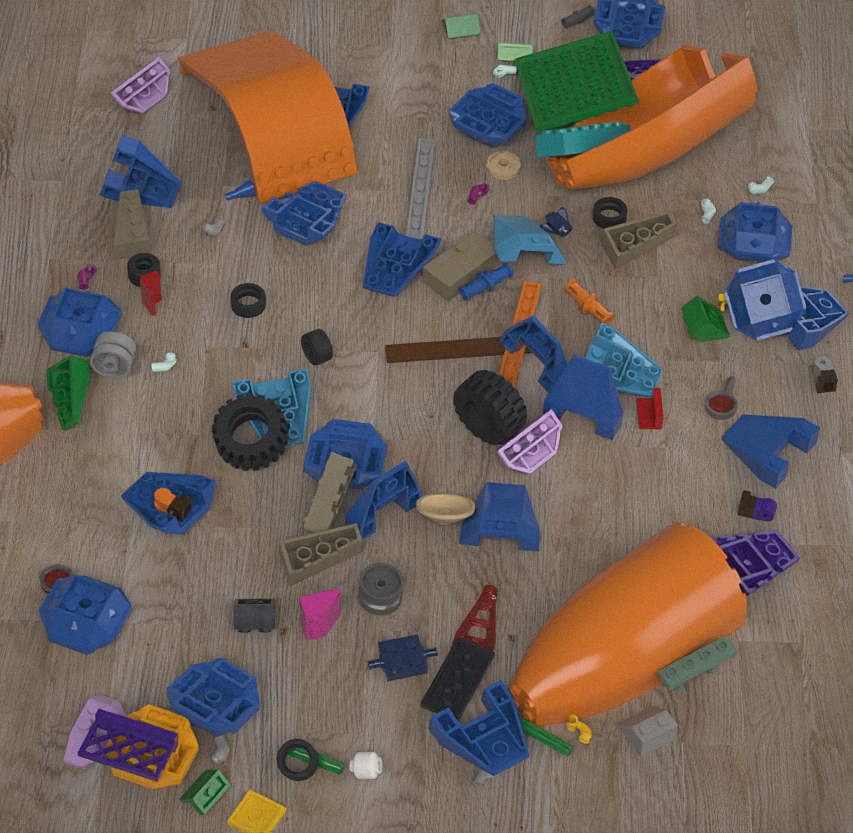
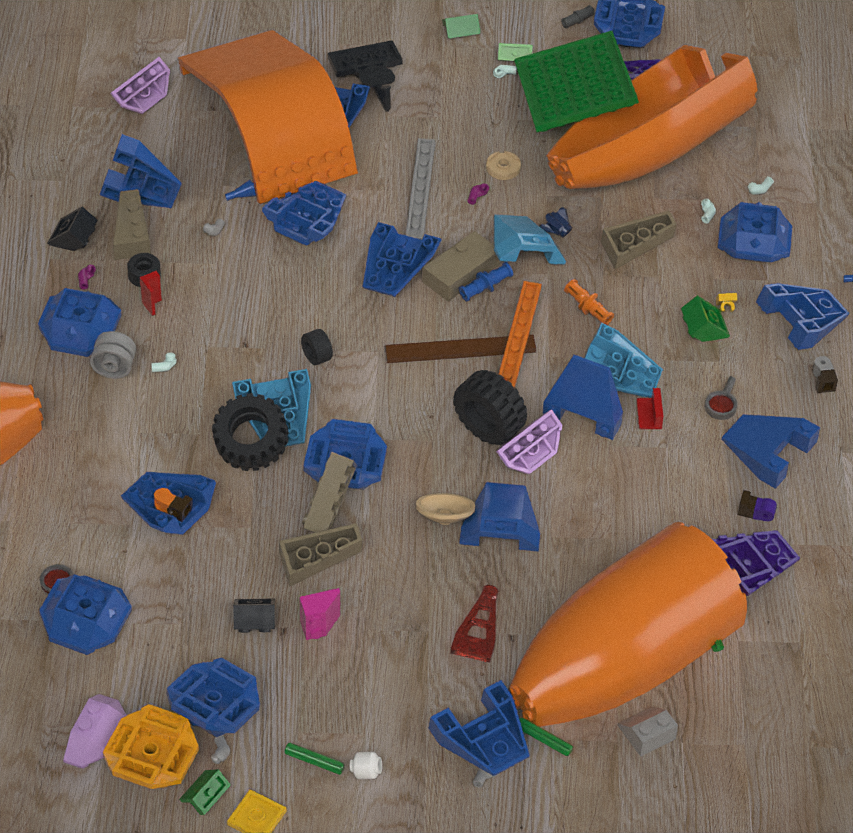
(68, 385): green wedge -> none
(73, 230): none -> black slope
(134, 732): dark purple fence -> none
(252, 310): black tyre -> none
(288, 746): black tyre -> none
(370, 66): none -> black plate
(380, 589): dark grey wheel -> none
(394, 485): blue wedge -> none
(402, 658): dark blue plate -> none
(458, 678): black tile -> none
(489, 115): blue piece -> none
(541, 344): blue wedge -> none
(578, 138): teal brick -> none
(585, 731): yellow arm -> none
(609, 203): black tyre -> none
(702, 660): sand green plate -> none
(762, 279): blue piece -> none

